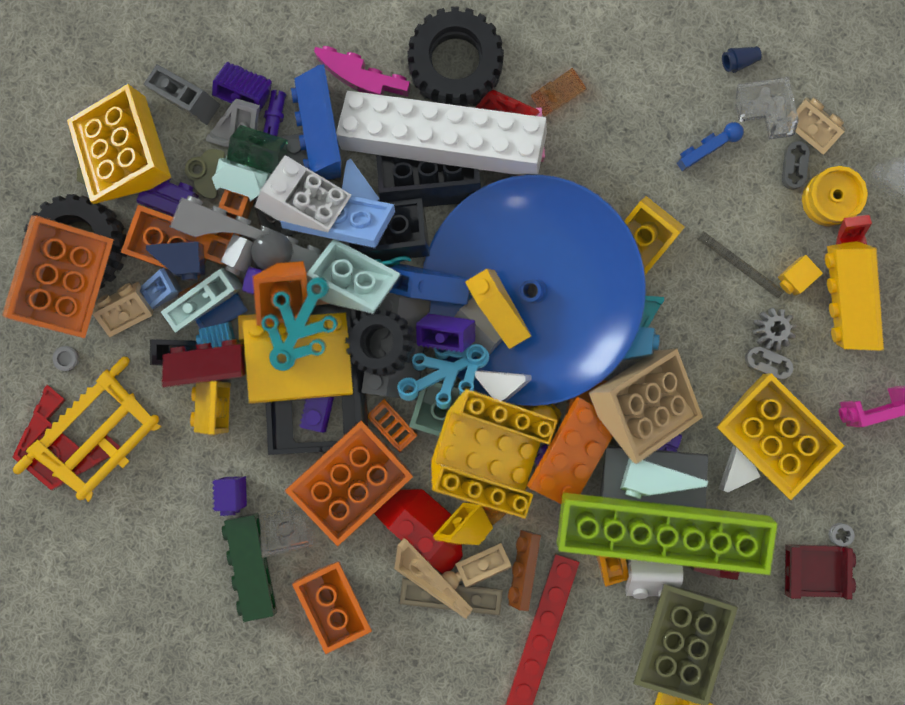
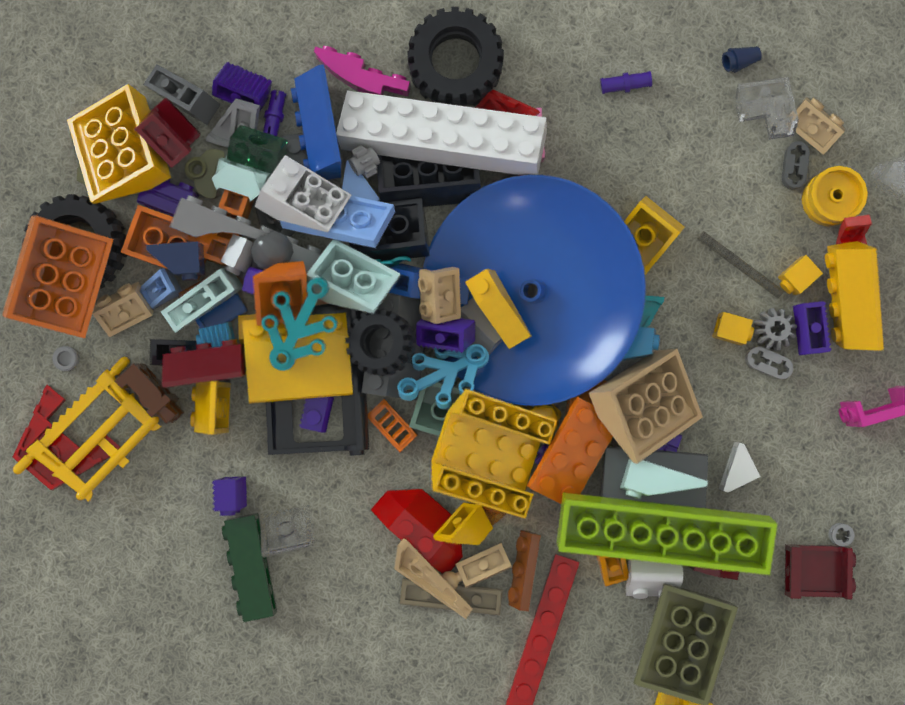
(151, 393): none -> reddish brown hips
(168, 132): none -> dark red panel
(331, 607): orange slope -> none
(349, 483): orange slope -> none
(364, 161): none -> light grey gear
(439, 295): none -> tan bracket
(502, 385): white slope -> none
(558, 92): clear orange slope -> none
(626, 82): none -> dark purple pin
(732, 132): blue plate -> none
(733, 329): none -> yellow brick
(779, 435): yellow slope -> none
(811, 328): none -> dark purple brick

